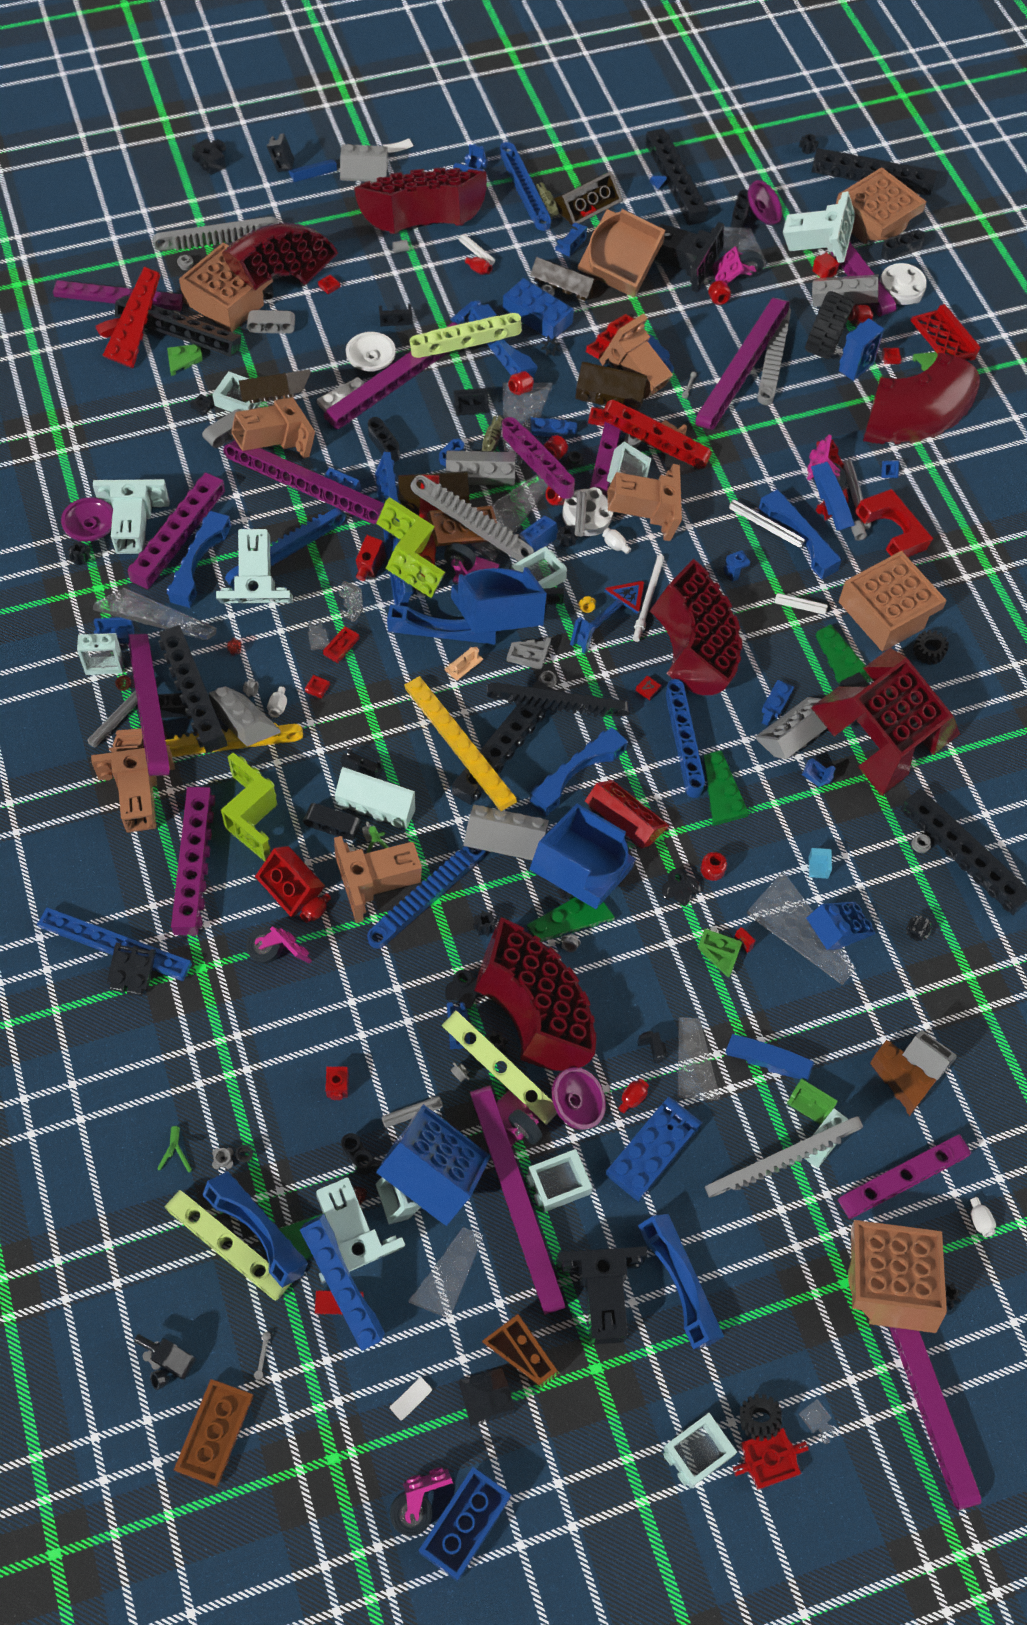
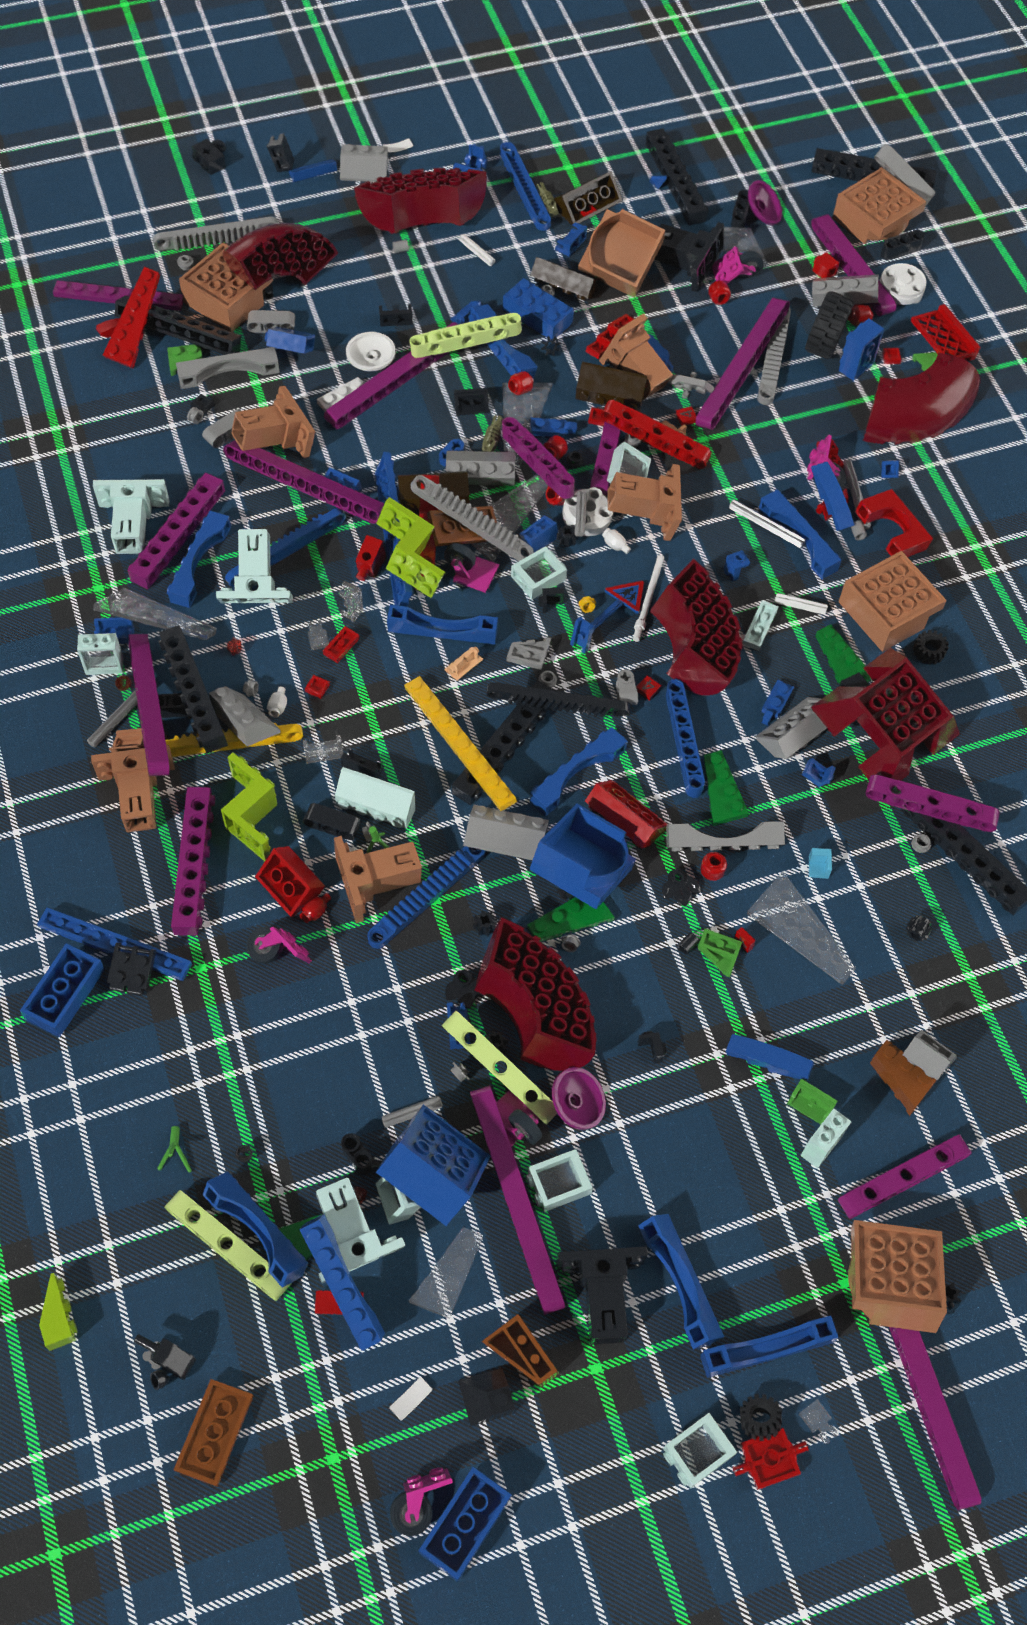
(55, 1321): none -> lime slope
(62, 990): none -> blue brick
(79, 553): black gear -> none
(87, 519): magenta dish -> none
(195, 415): none -> light grey bush
(196, 371): none -> light grey arch
(218, 1154): light grey plate -> none
(229, 396): light aqua window -> none
(259, 1374): light grey hinge -> none
(273, 386): dark brown slope -> none
(290, 340): none -> blue brick
(323, 750): none -> clear hinge
(329, 284): red tile -> none
(337, 1082): red brick -> none
(383, 438): black beam -> none
(479, 265): red plant -> none
(499, 599): blue piece -> none
(626, 687): none -> light grey piece
(633, 1095): red plant -> none
(653, 1149): blue hinge -> none
(686, 416): none -> red tile
(686, 836): none -> light grey arch
(688, 943): none -> black hinge
(690, 383): none -> light grey hinge
(694, 1064): clear wing -> none
(760, 625): none -> light aqua plate
(760, 1350): none -> blue arch
(783, 1158): light grey gear -> none
(808, 144): black gear -> none
(822, 228): light aqua brick -> none
(840, 924): blue slope -> none
(900, 169): none -> light grey beam
(946, 806): none -> magenta beam
(982, 1218): white plant -> none

